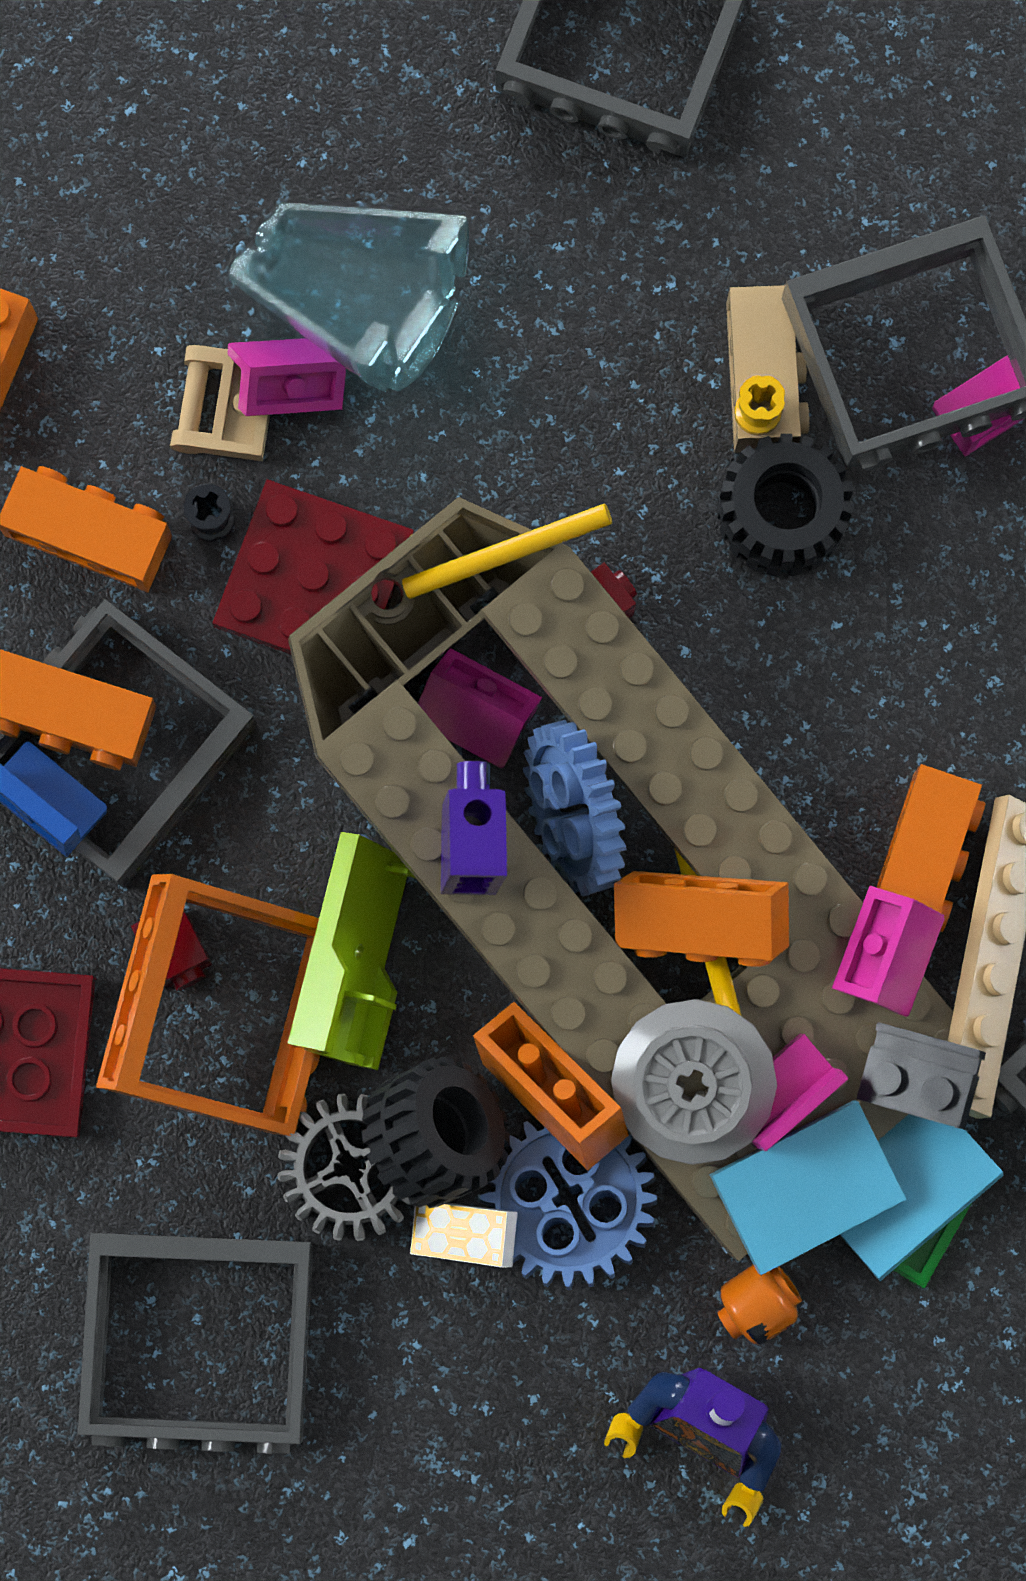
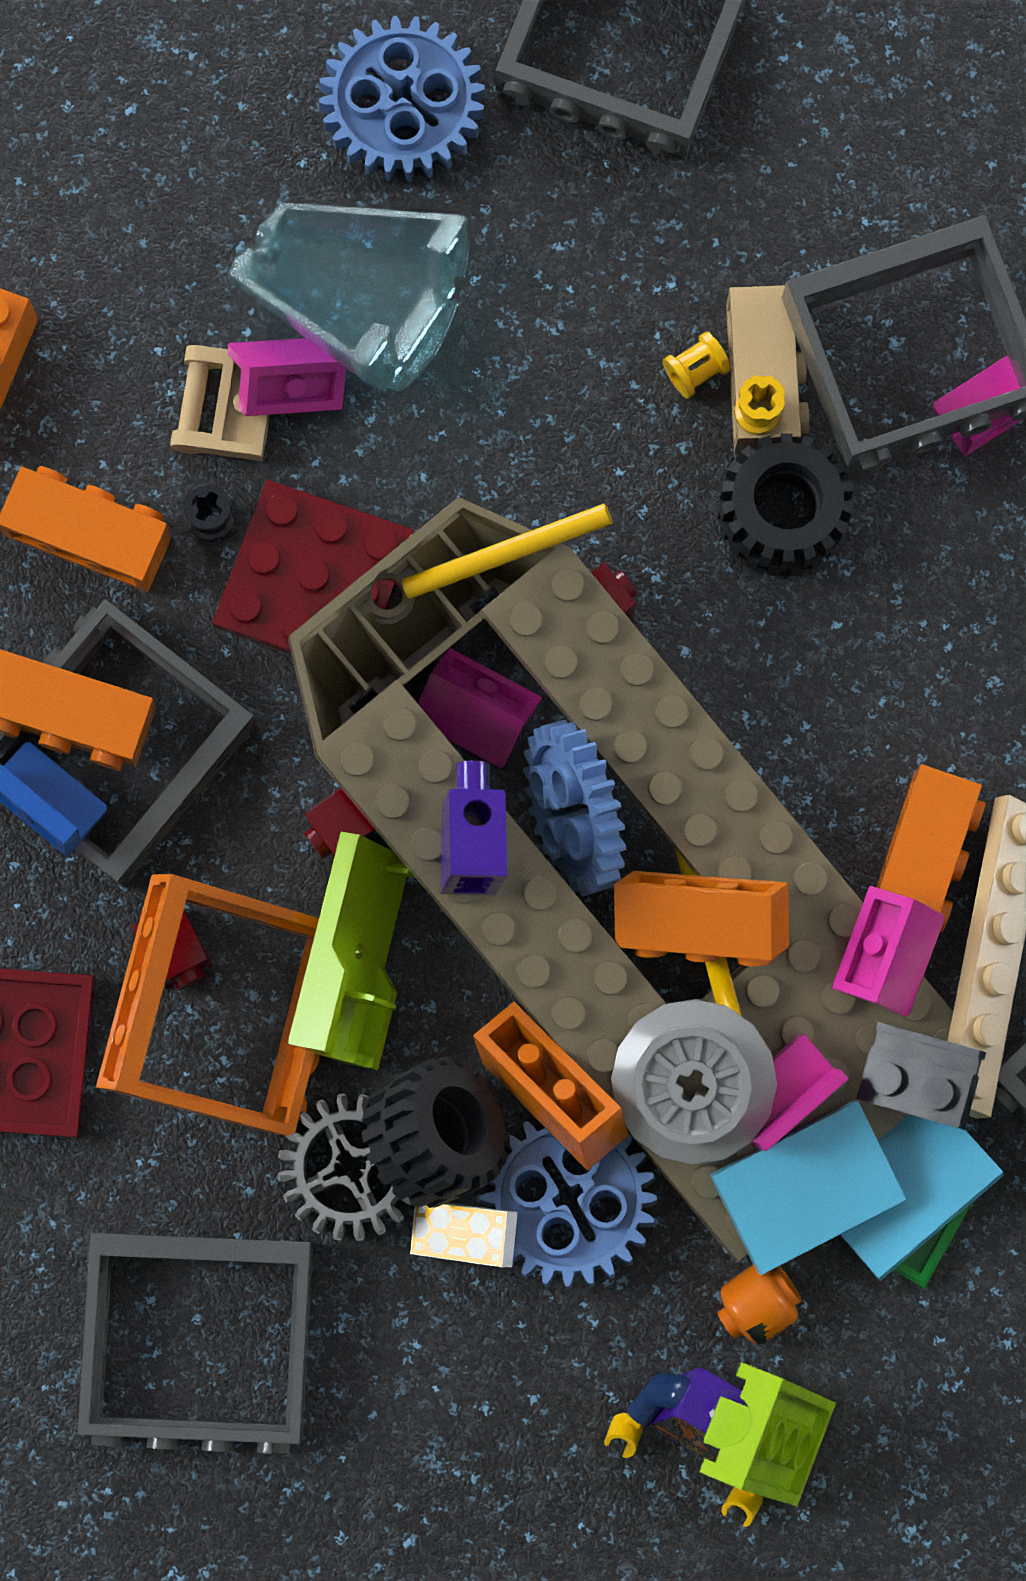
(331, 818): none -> dark red brick
(432, 67): none -> medium blue gear
(707, 350): none -> yellow bush
(772, 1440): none -> lime piece

